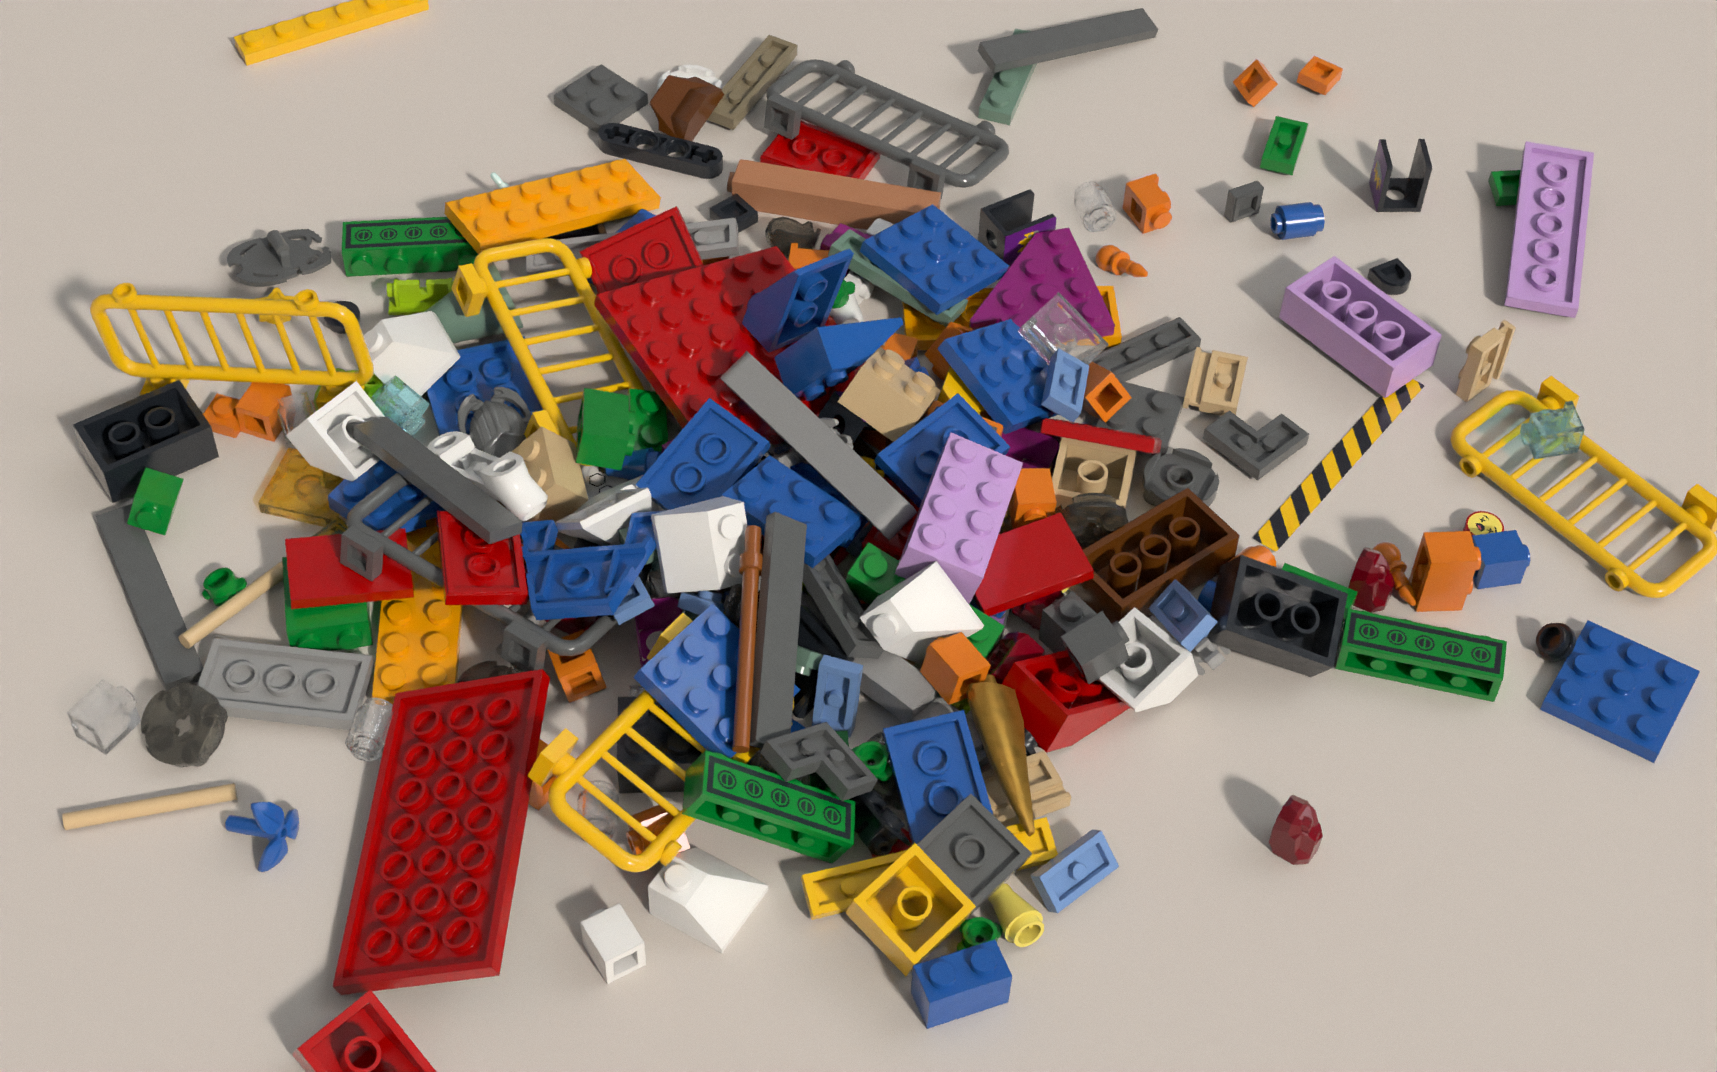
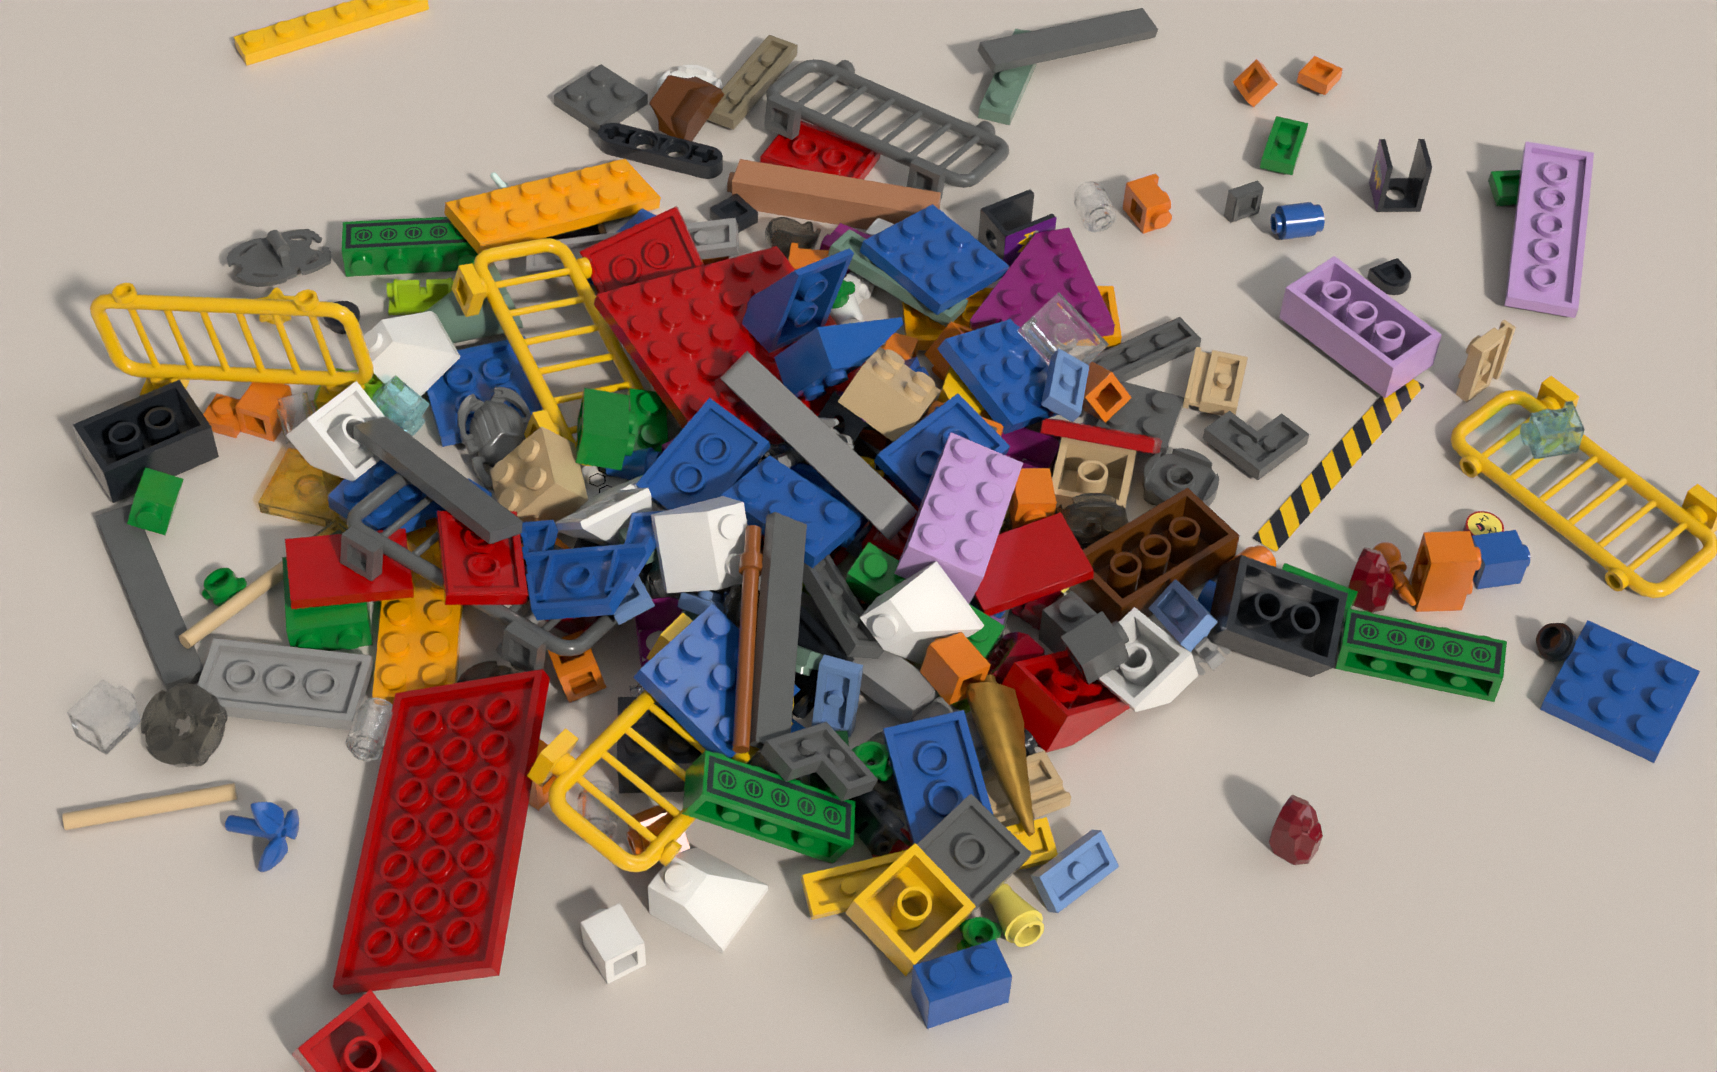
(501, 478): white plate -> none
(1118, 262): orange bar -> none

